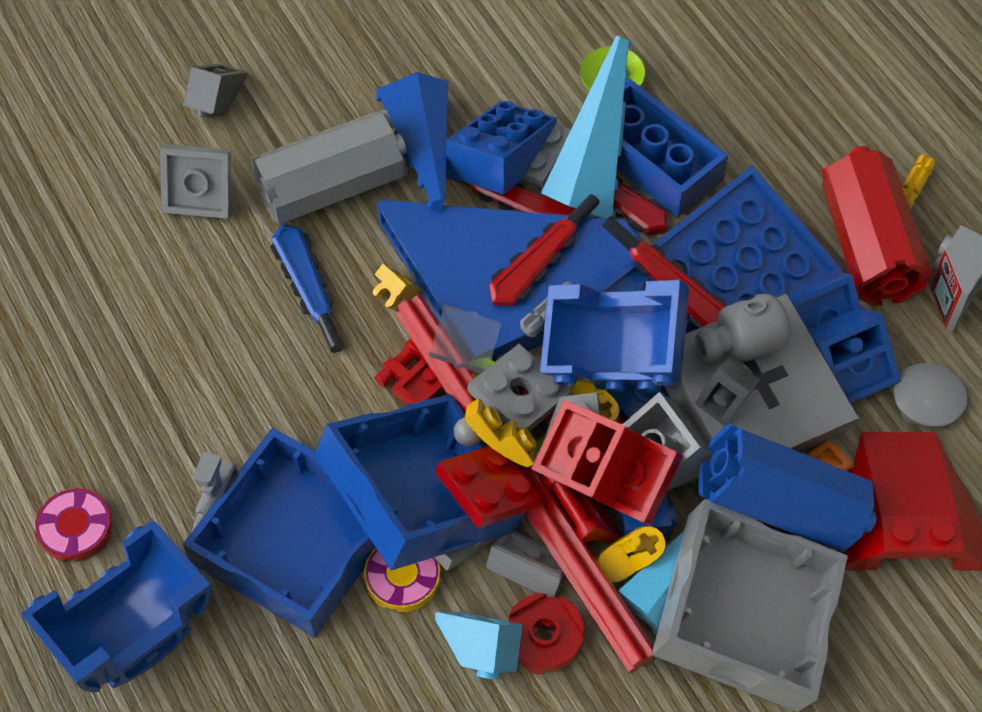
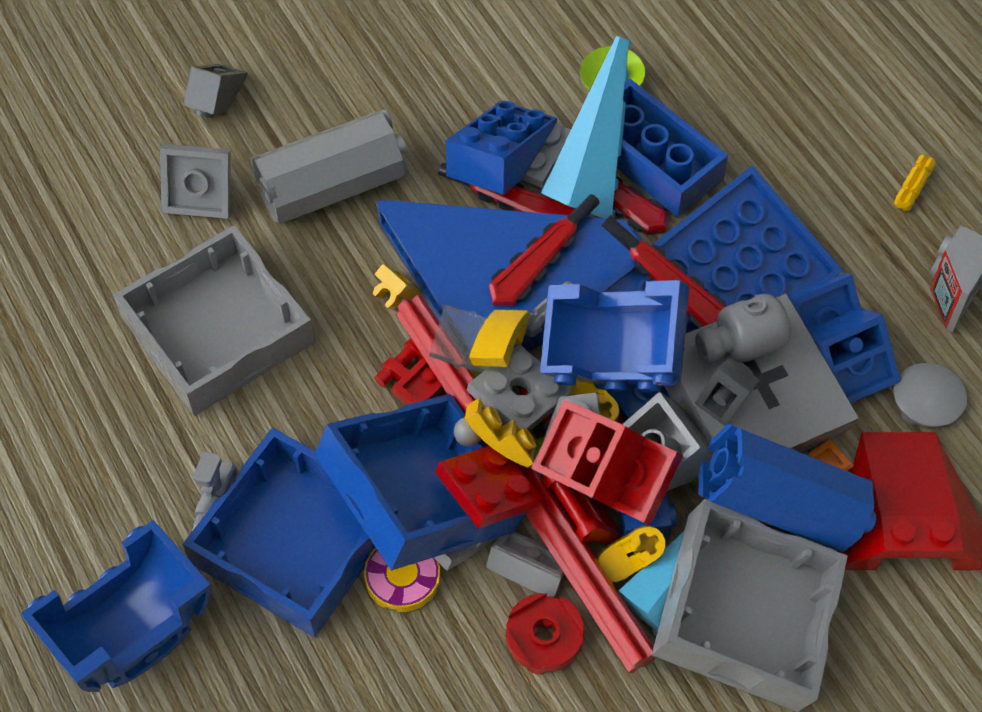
(73, 524): tile -> none
(214, 319): none -> light grey tile
(301, 266): blue sword -> none
(420, 116): blue wedge -> none
(482, 642): medium azure slope -> none
(498, 336): none -> yellow slope
(875, 227): red brick -> none

